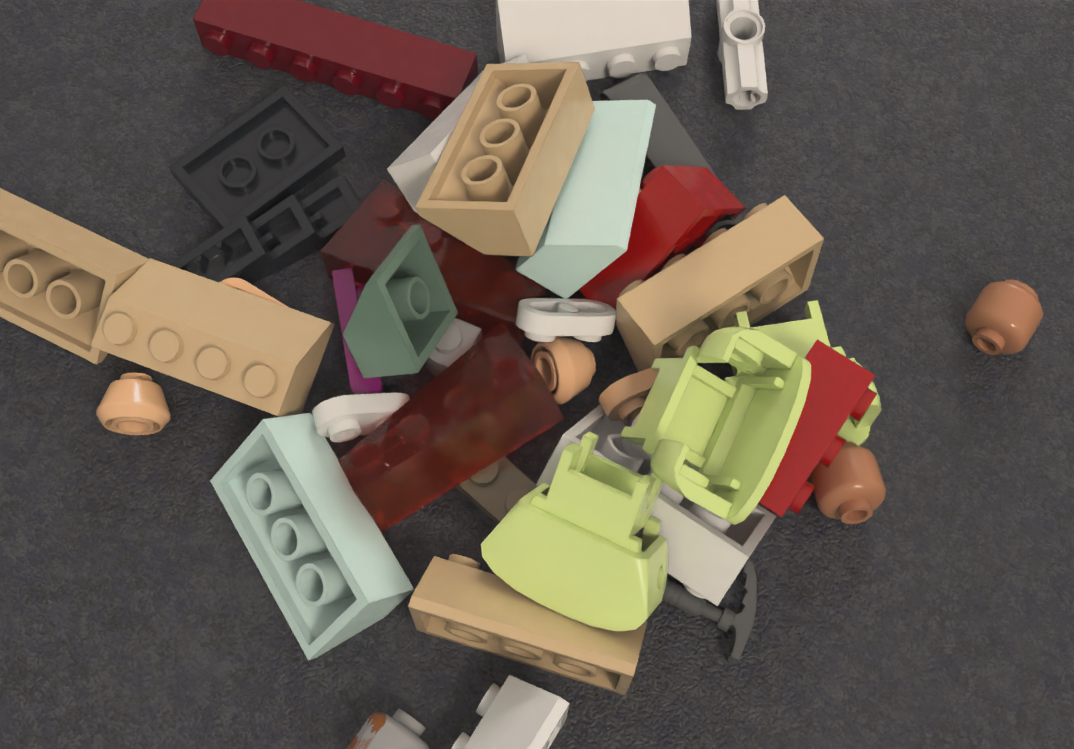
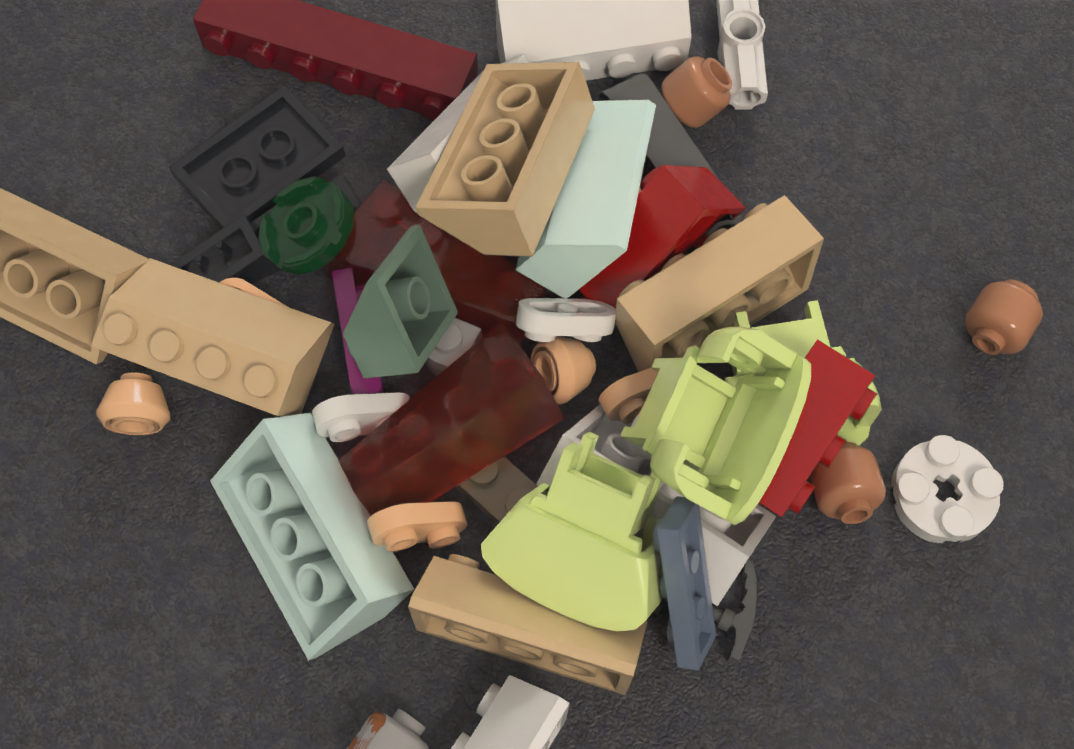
(306, 226): none -> dark green tile
(414, 523): none -> light nougat plate
(685, 582): none -> sand blue plate
(697, 90): none -> nougat head
(964, 468): none -> white plate

